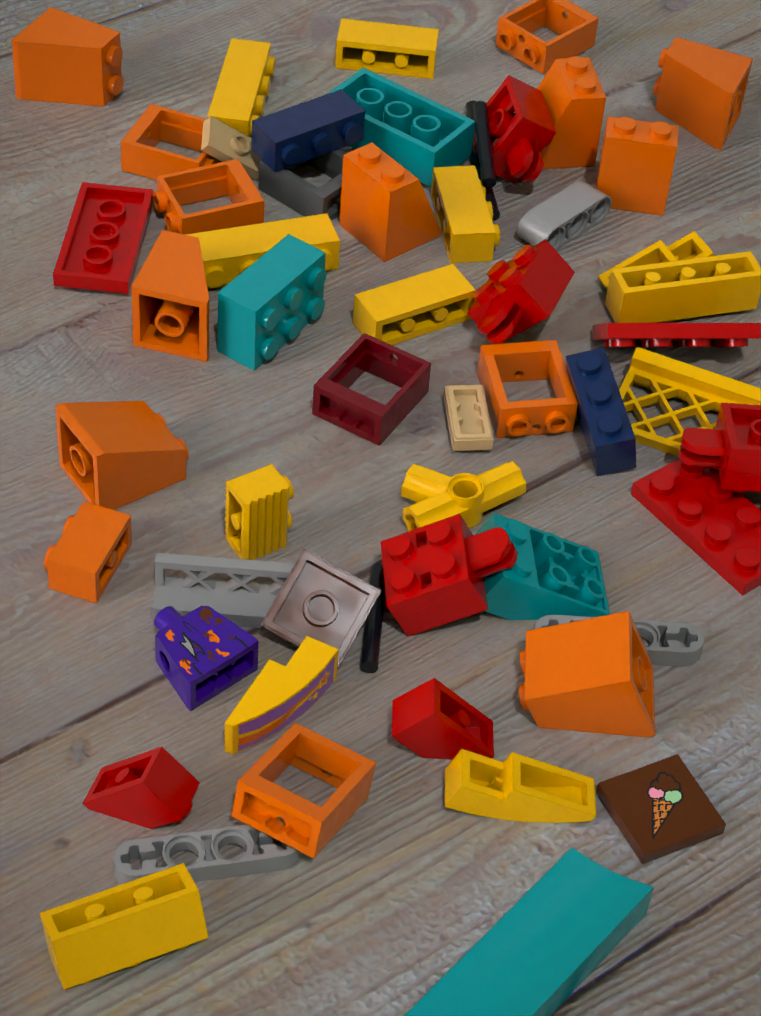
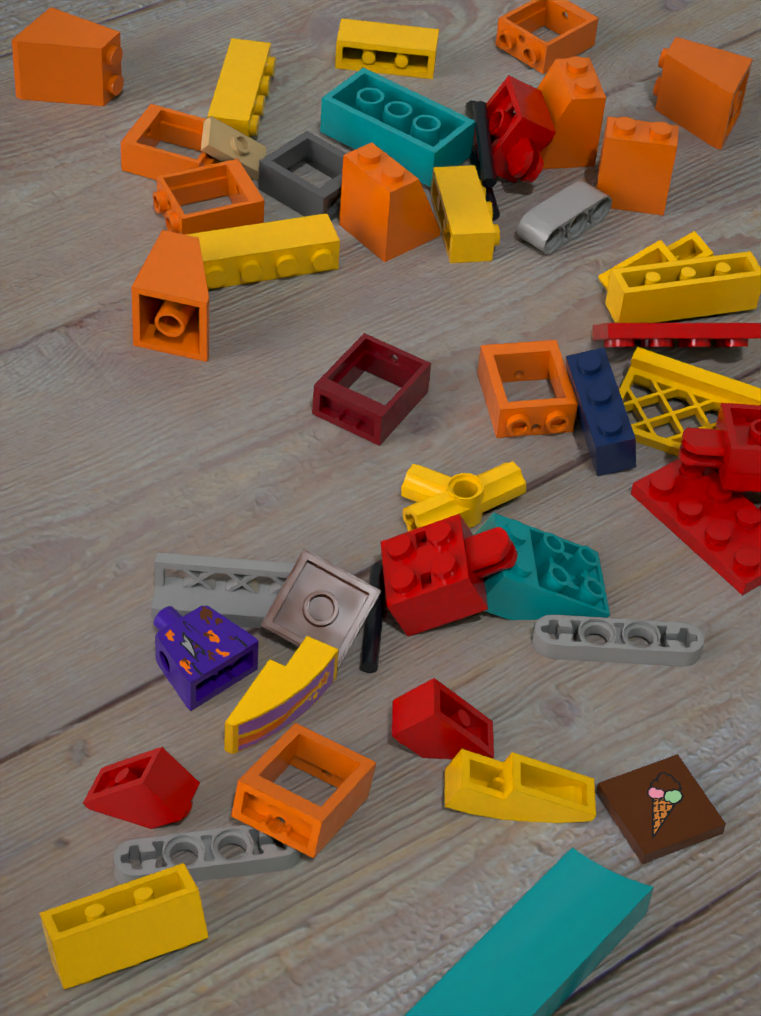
(88, 551): orange brick -> none
(103, 238): red plate -> none
(118, 451): orange slope -> none
(258, 512): yellow brick -> none
(271, 302): teal brick -> none
(308, 130): dark blue brick -> none
(414, 305): yellow brick -> none
(468, 417): tan plate -> none
(520, 292): red brick -> none
(589, 677): orange slope -> none

